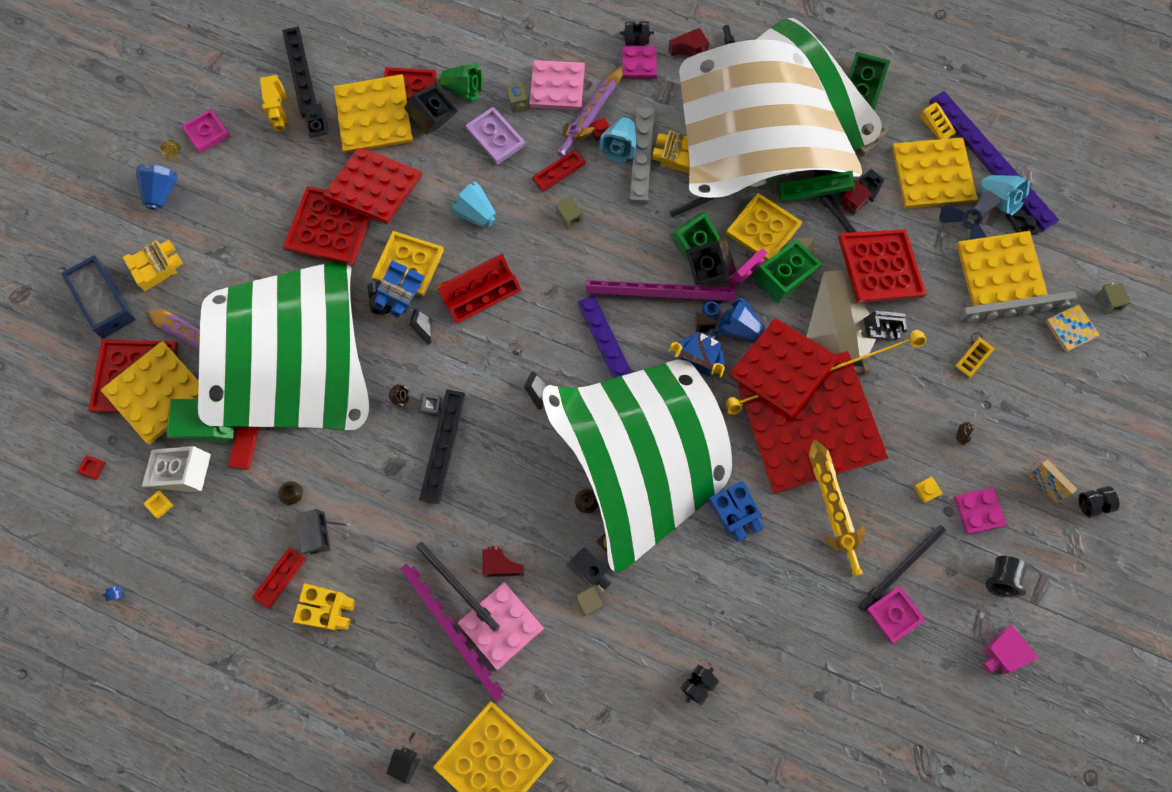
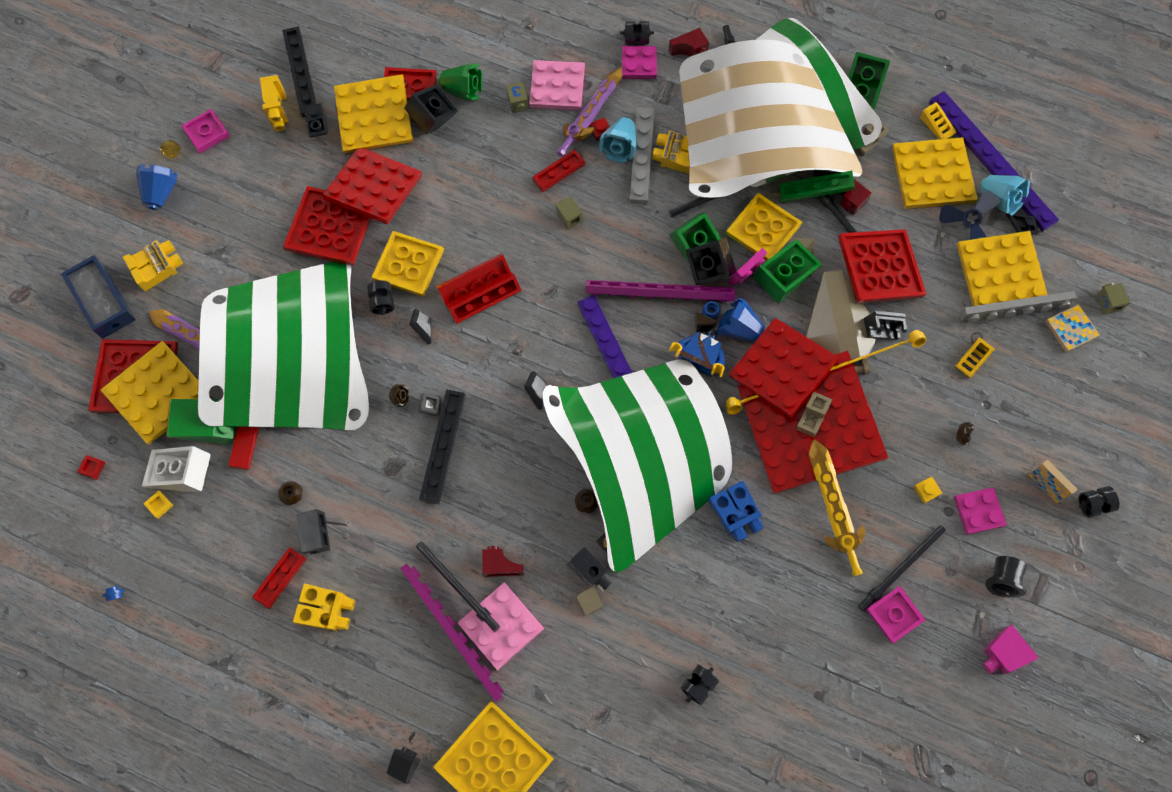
(394, 295): blue hips -> none
(474, 206): medium azure cone -> none
(495, 135): lavender plate -> none
(814, 414): none -> dark tan slope
(872, 182): black piece -> none

